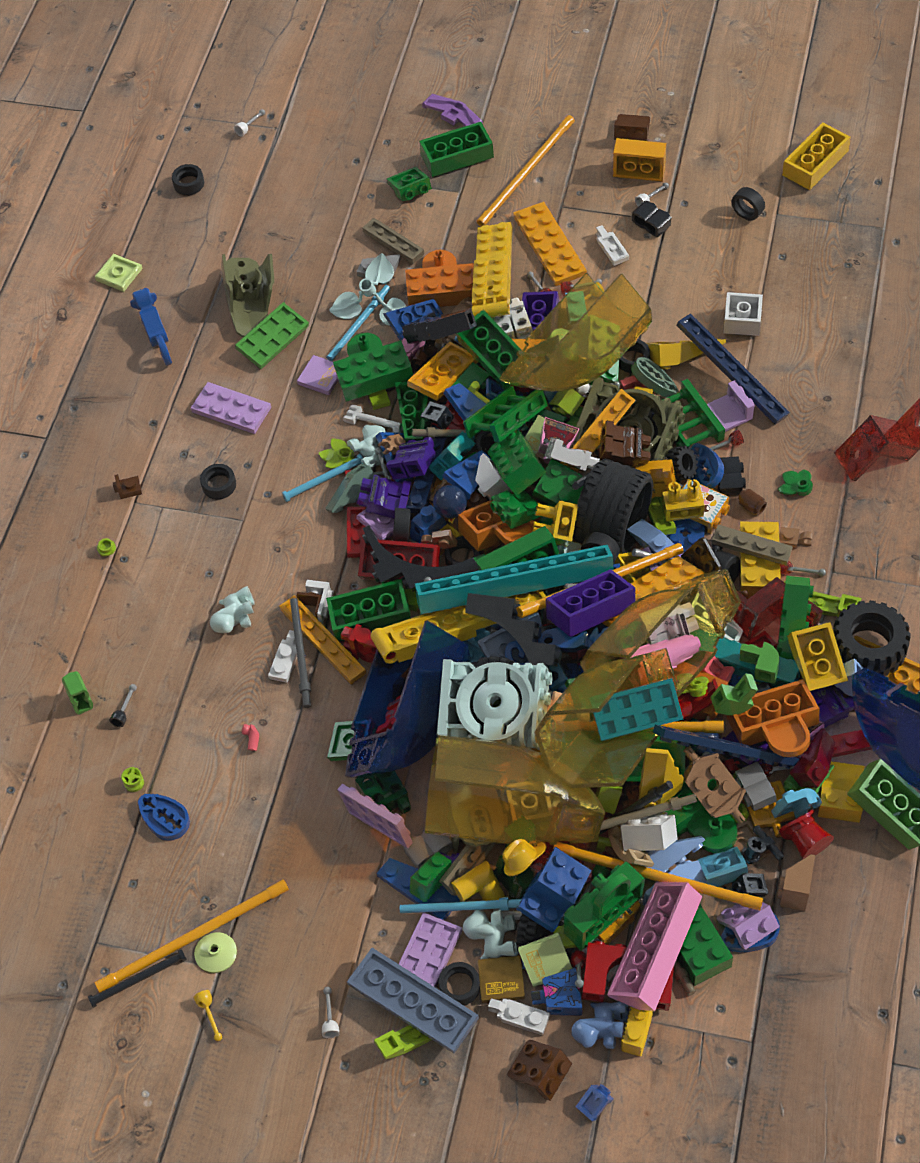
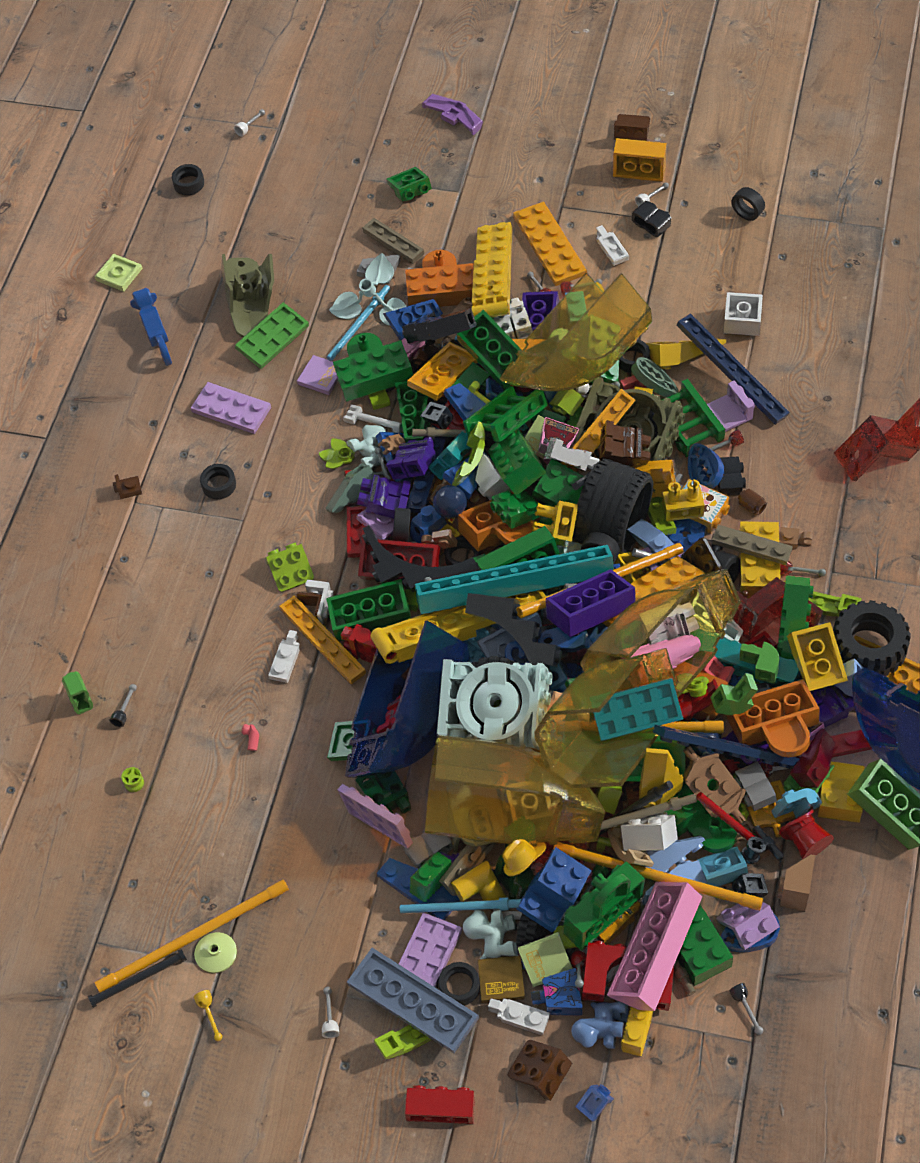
(106, 547): lime plate -> none
(157, 824): blue piece -> none
(236, 611): light aqua animal -> none
(289, 566): none -> lime bracket
(304, 686): dark grey bar -> none
(322, 478): medium azure bar -> none
(440, 1105): none -> red brick
(456, 149): green brick -> none
(477, 442): none -> lime slope
(488, 214): light orange piece -> none
(683, 462): black tyre -> none
(724, 816): none -> red bar
(740, 994): none -> hinge
(796, 483): green plate -> none
(816, 156): yellow brick -> none

